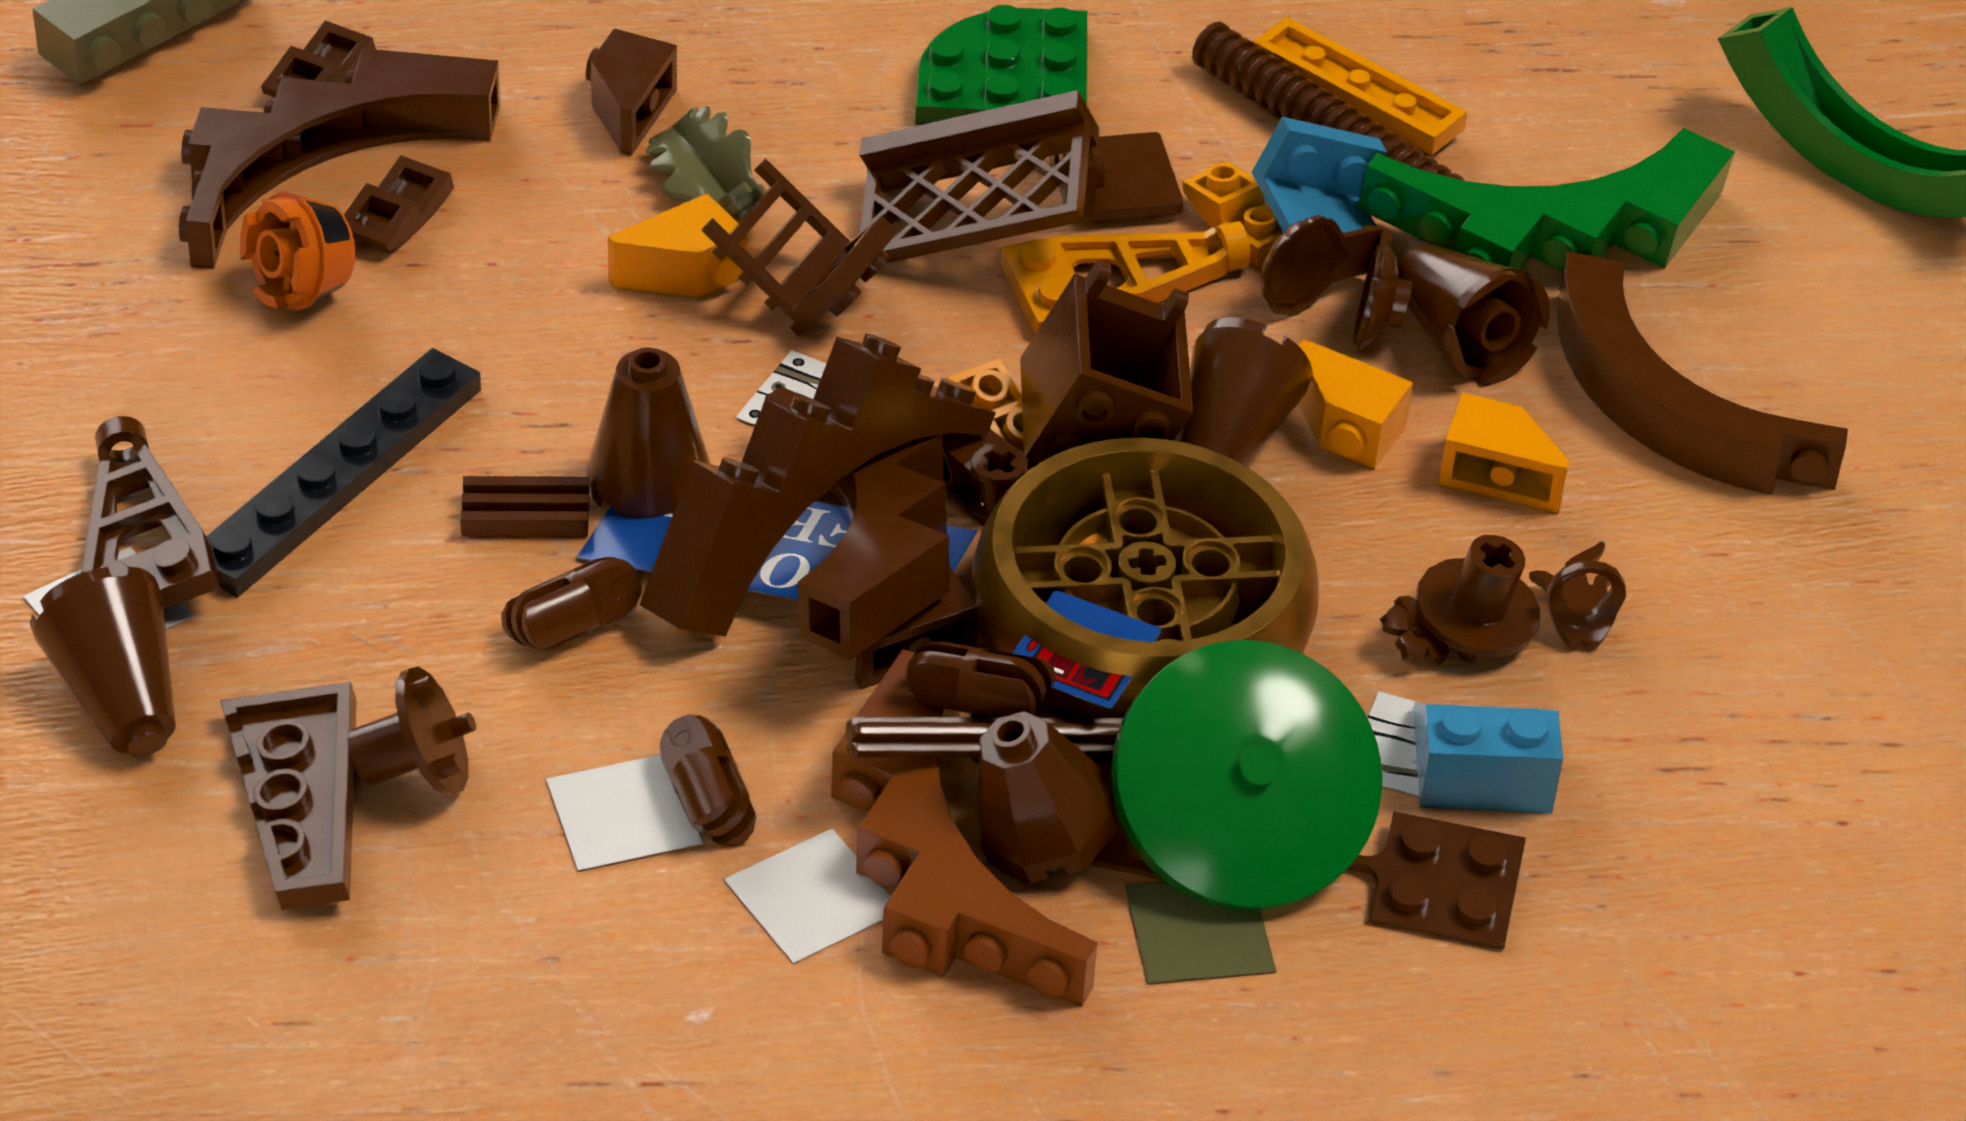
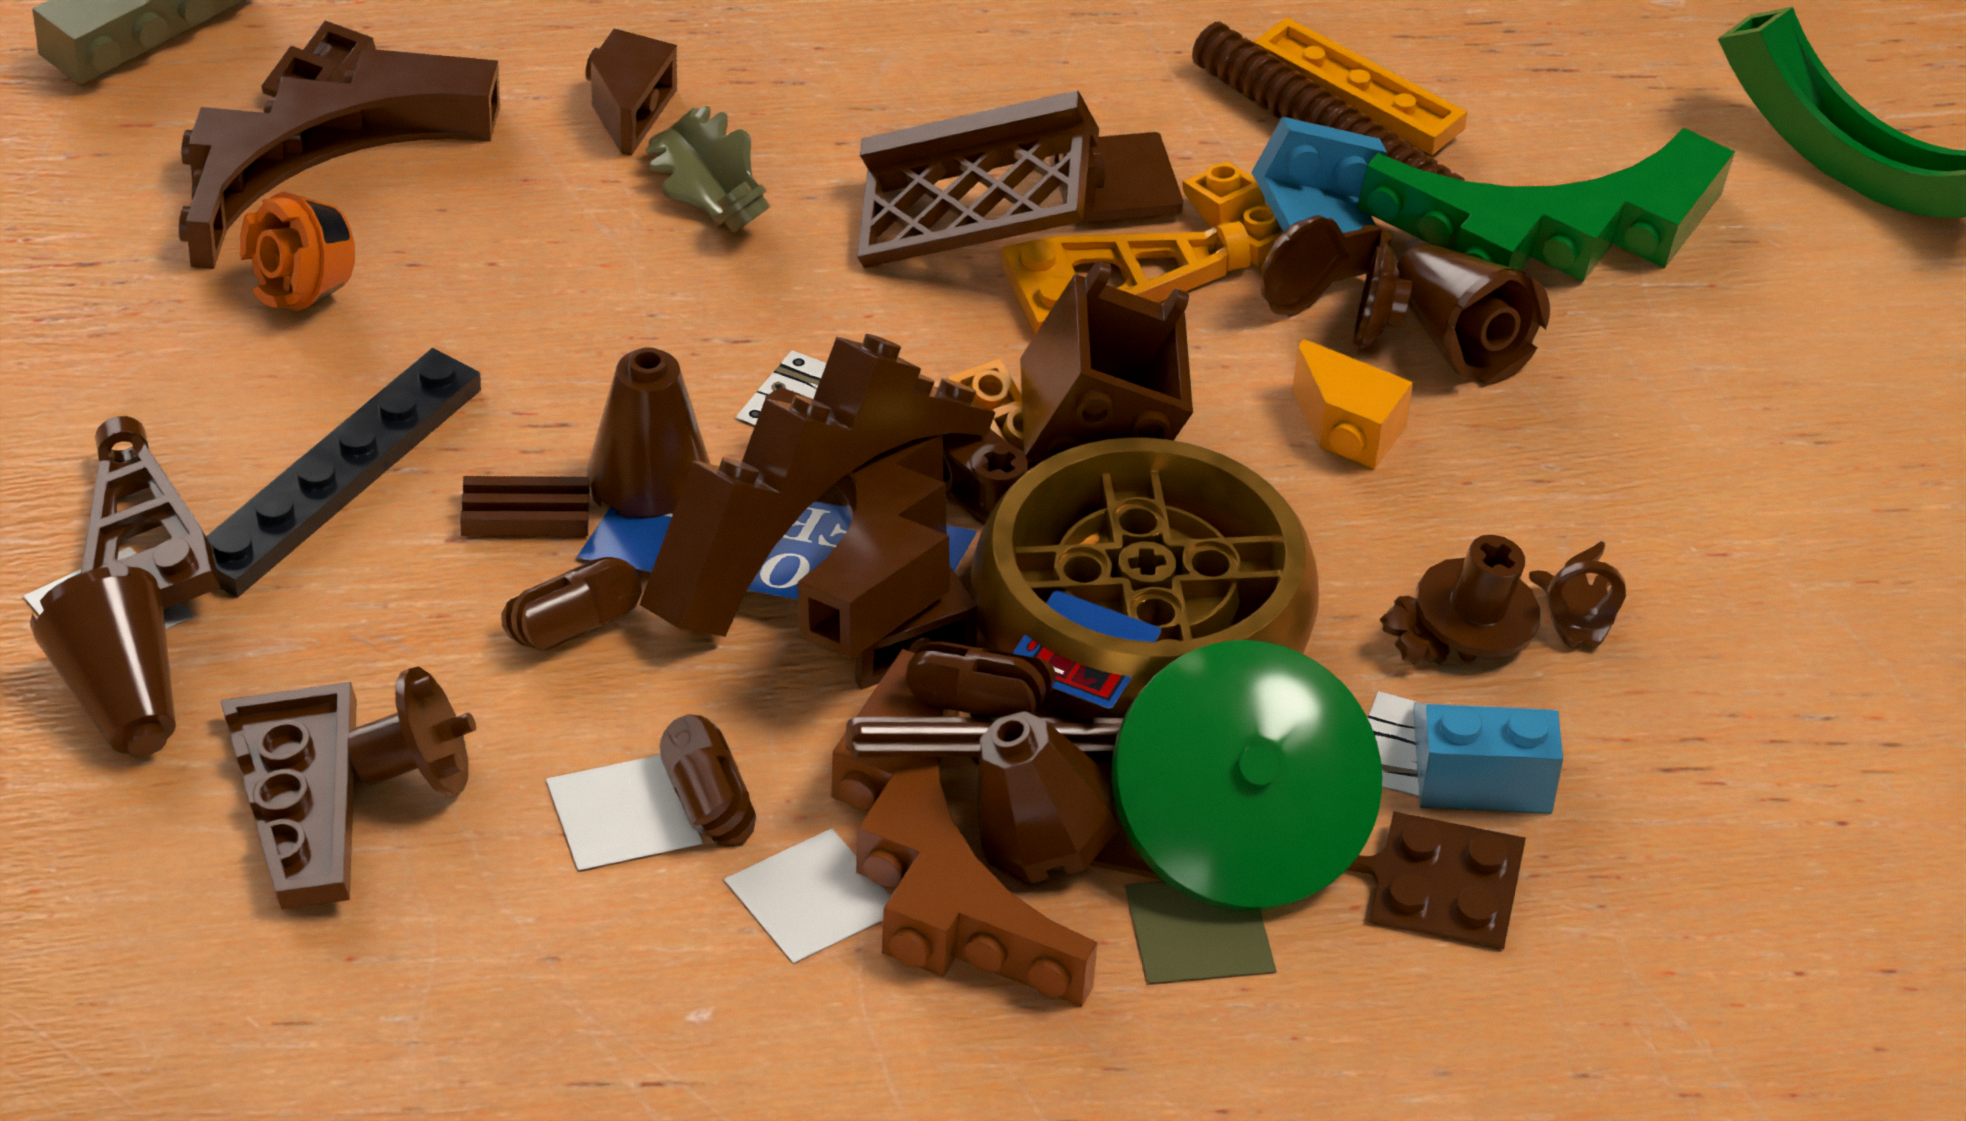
(399, 205): reddish brown slope -> none
(672, 252): light orange slope -> none
(824, 274): reddish brown plate -> none
(1002, 61): green plate -> none
(1242, 387): reddish brown cone -> none
(1502, 455): light orange slope -> none
(1668, 409): reddish brown arch -> none

